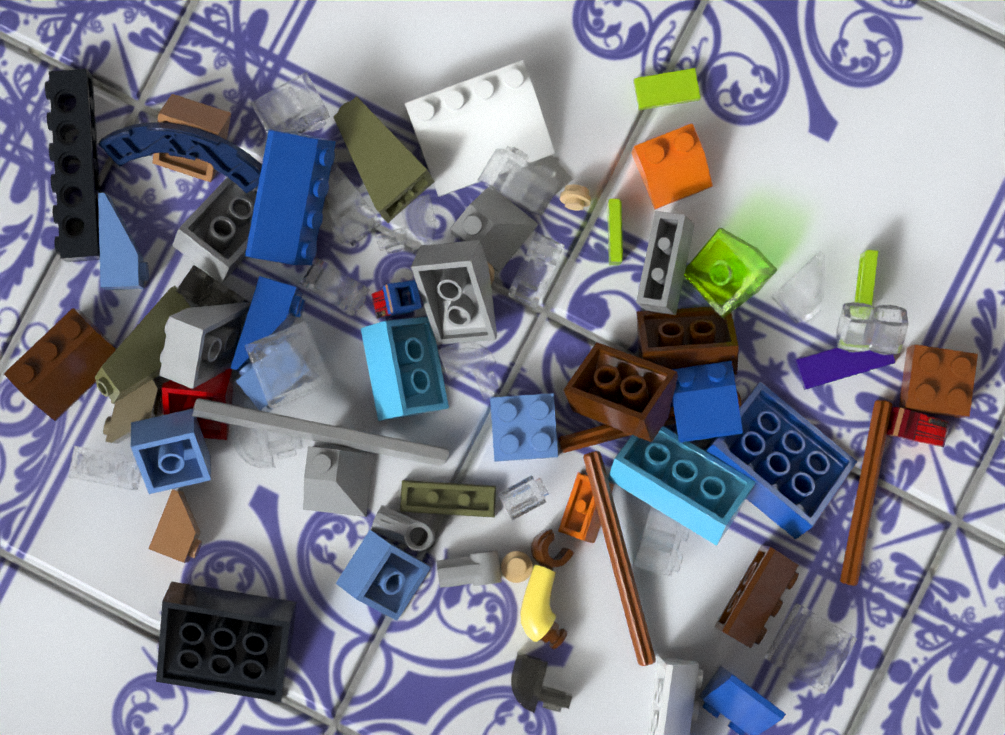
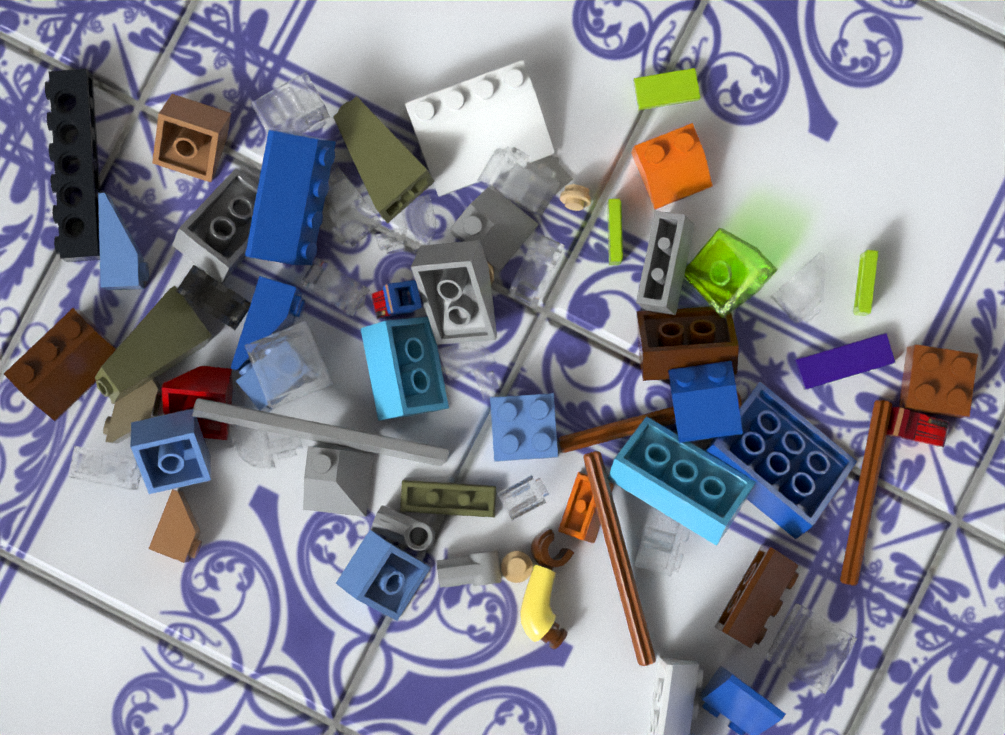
(184, 142): dark blue tile -> none
(201, 342): light grey slope -> none
(225, 641): black slope -> none
(527, 685): clear smoke brick -> none
(622, 391): reddish brown slope -> none
(872, 328): clear brick -> none

